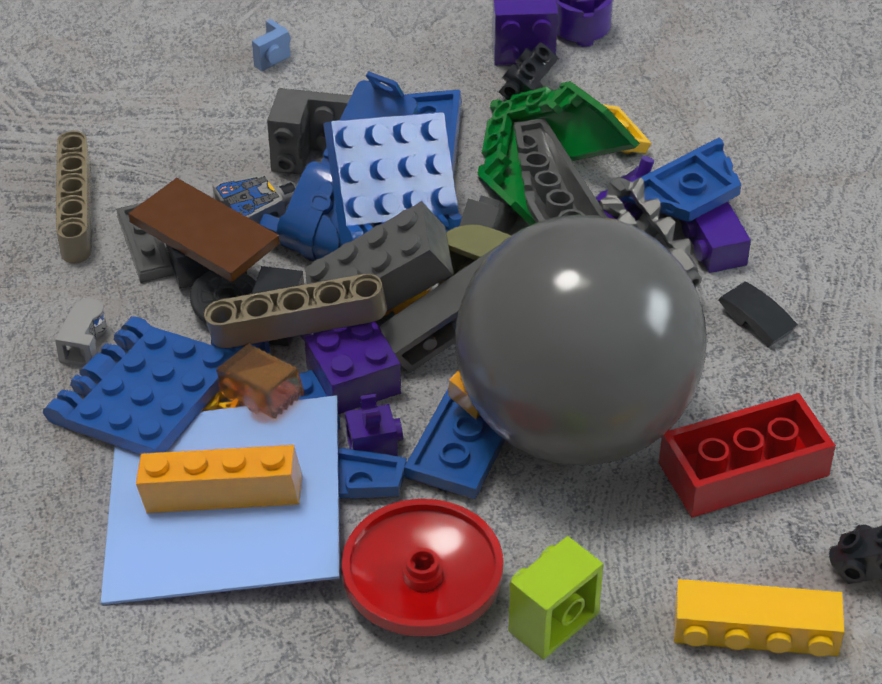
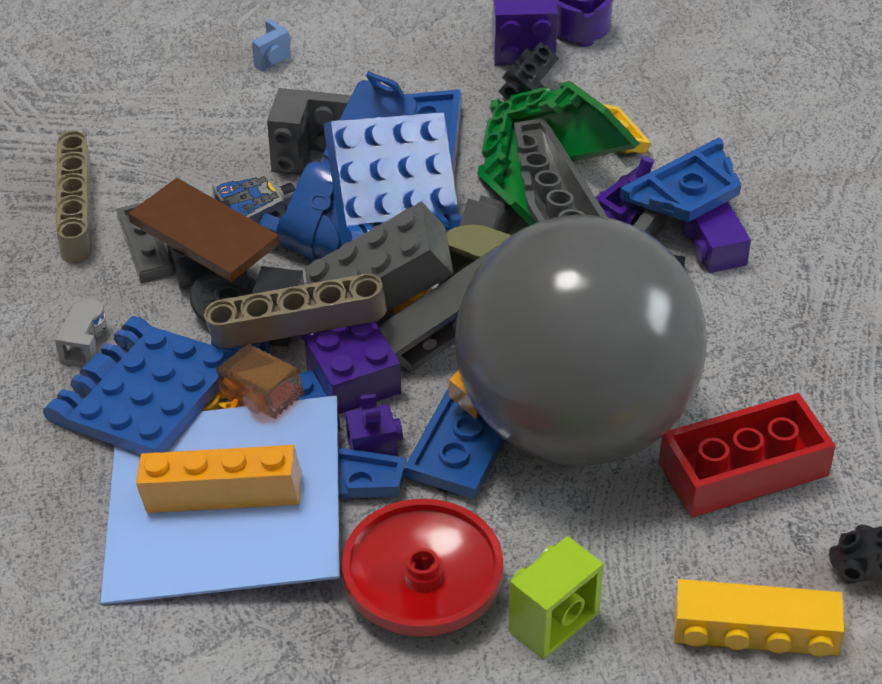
(651, 208): dark grey sword -> none
(760, 311): black slope -> none

